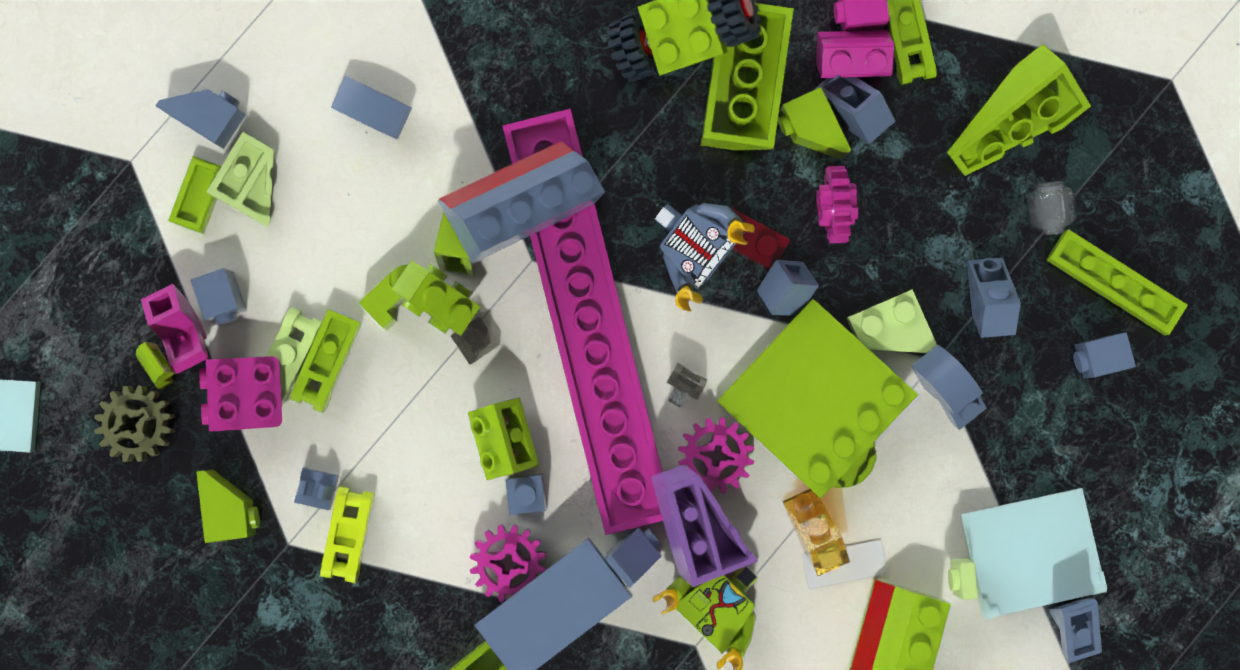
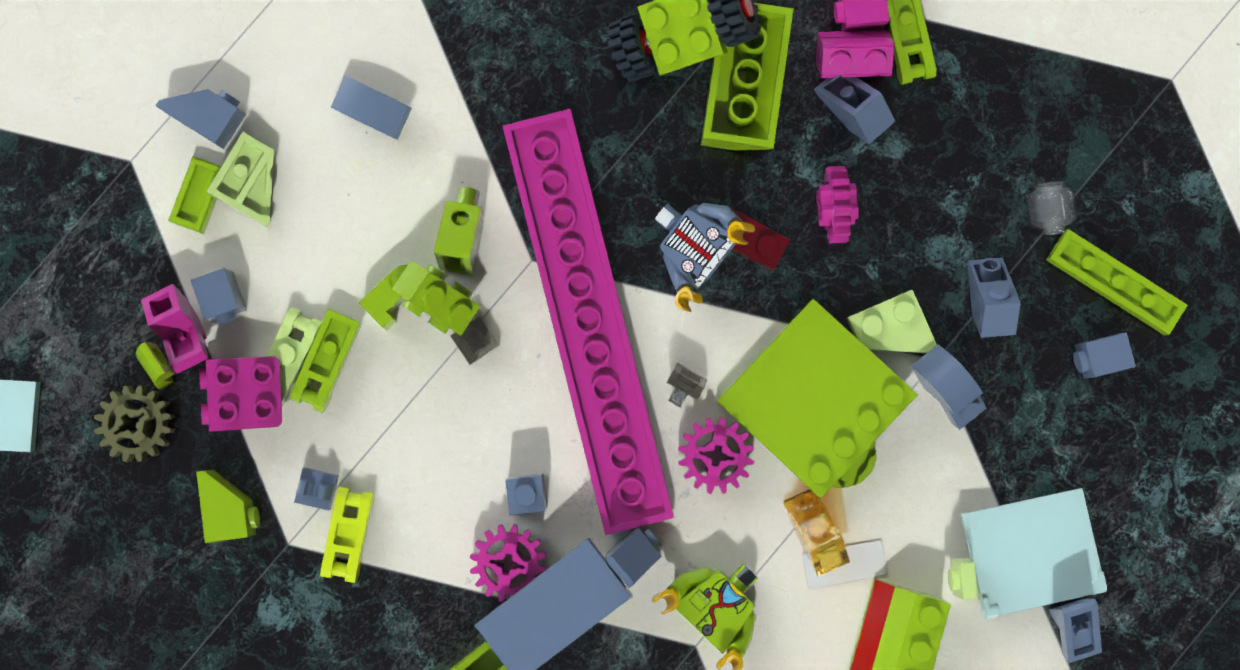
(503, 438): lime brick -> none
(520, 200): sand blue slope -> none
(697, 528): medium lavender wedge -> none
(787, 288): sand blue panel -> none
(813, 124): lime slope -> none
(1030, 101): lime wedge -> none

